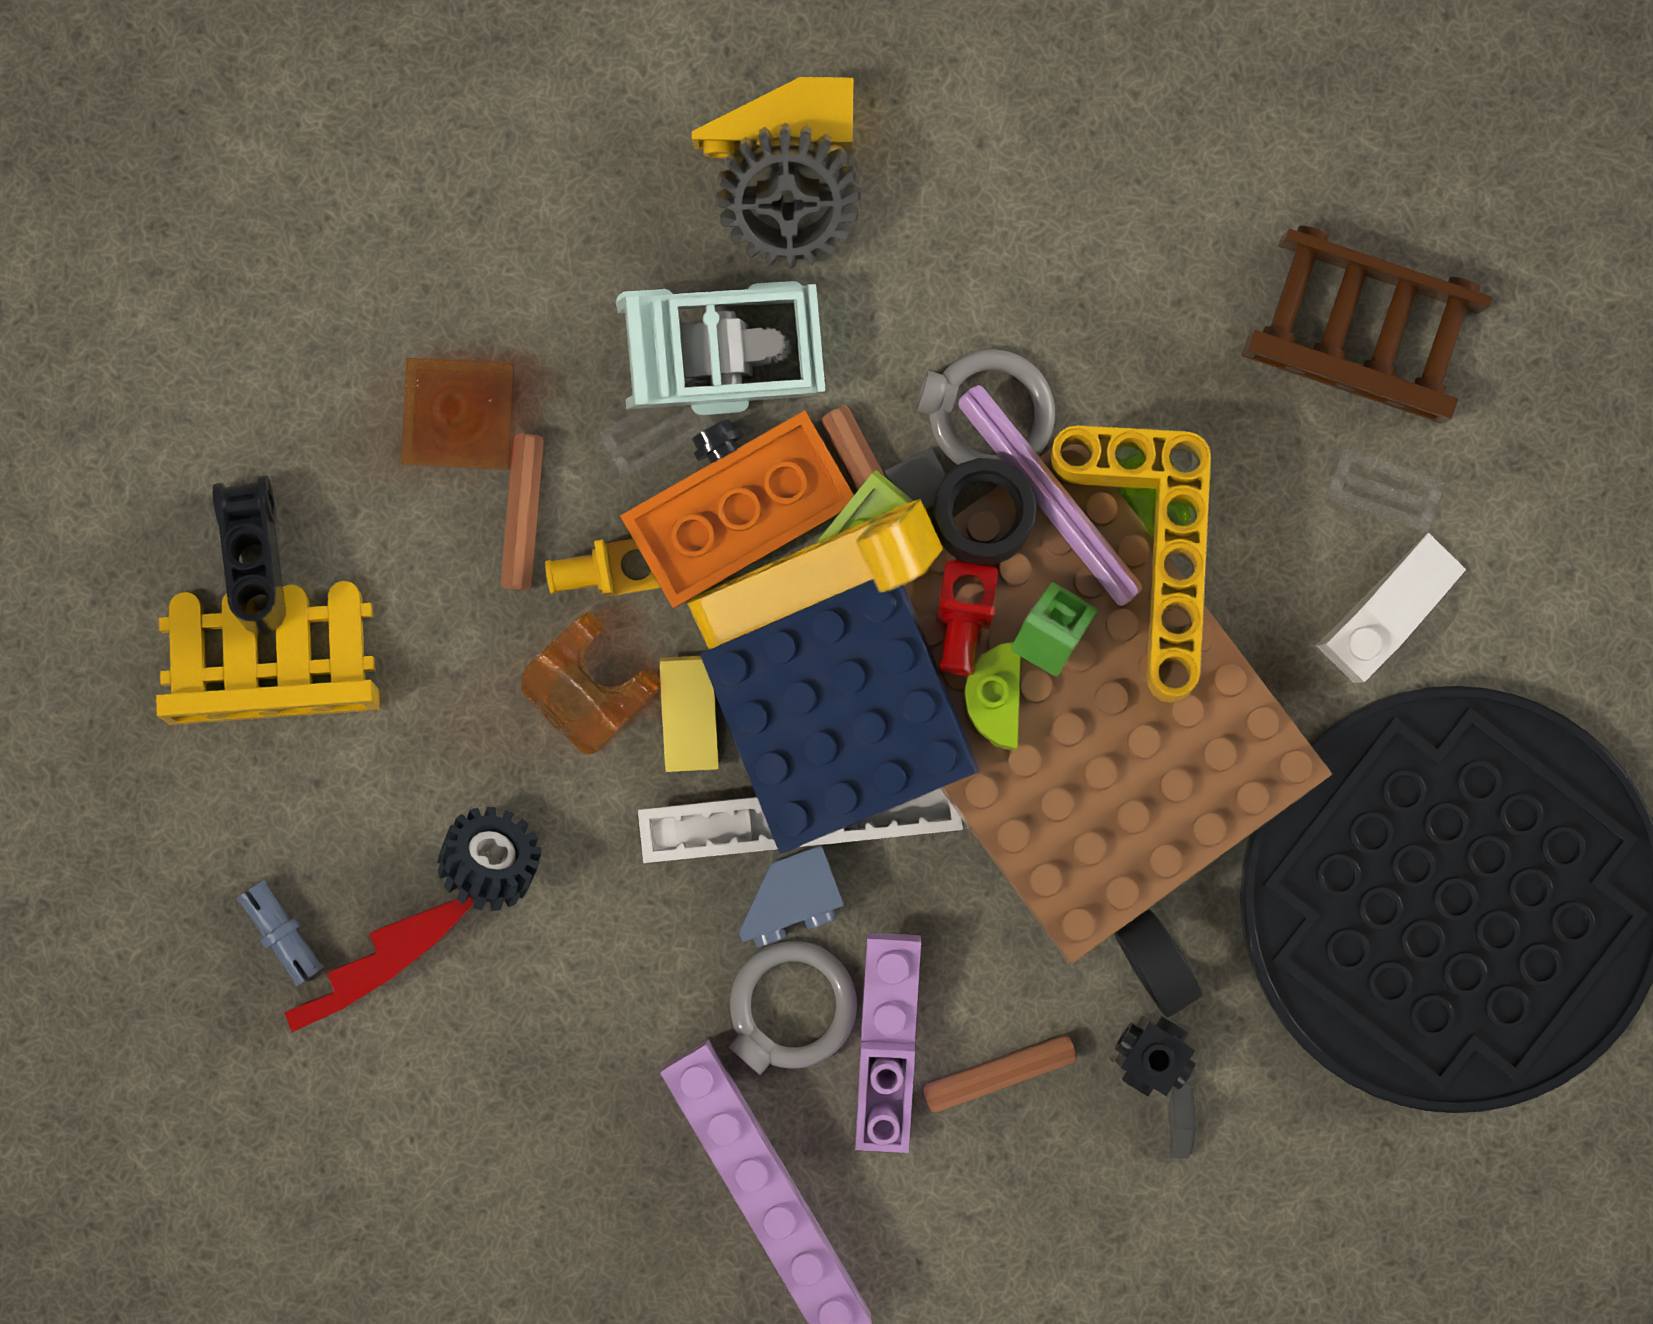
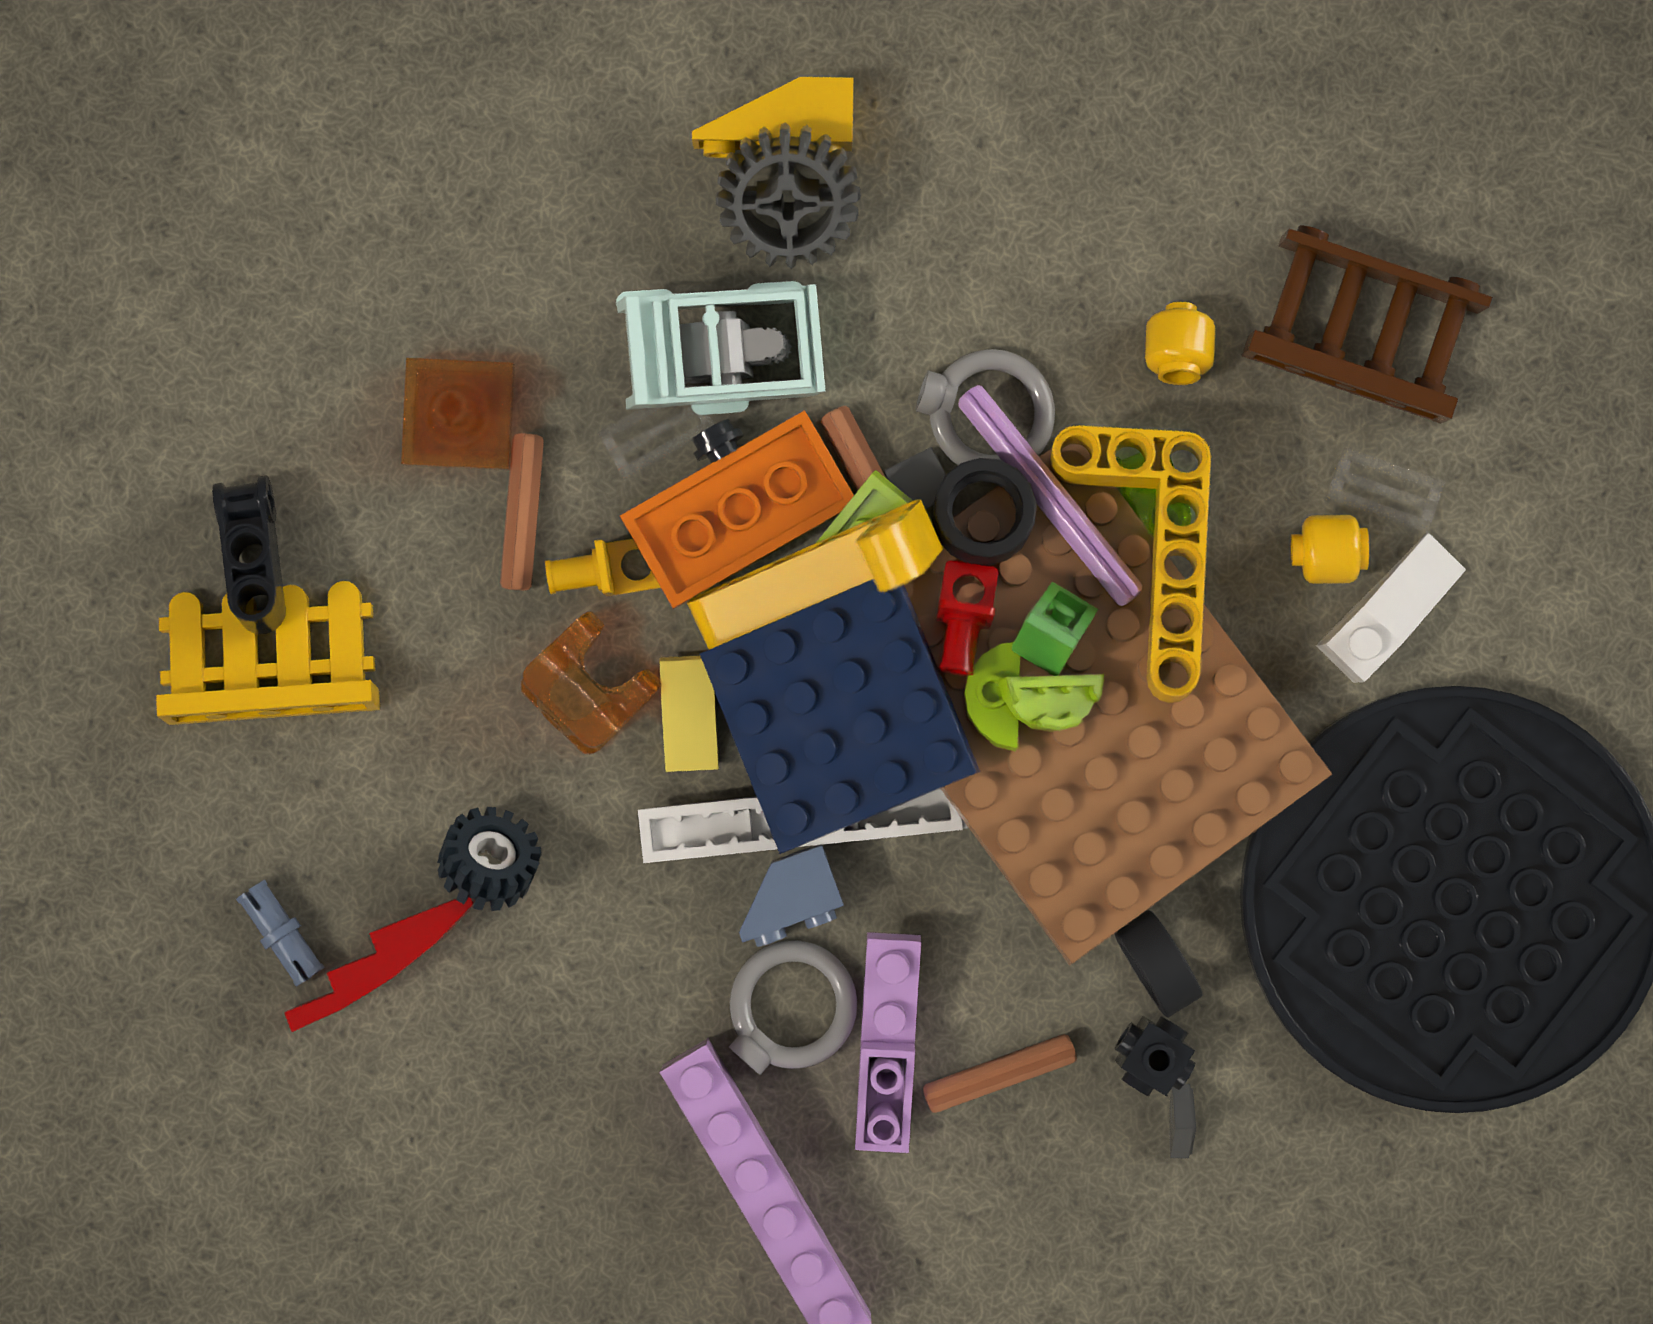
(1051, 701): none -> lime plate
(1180, 344): none -> yellow head
(1330, 549): none -> yellow head

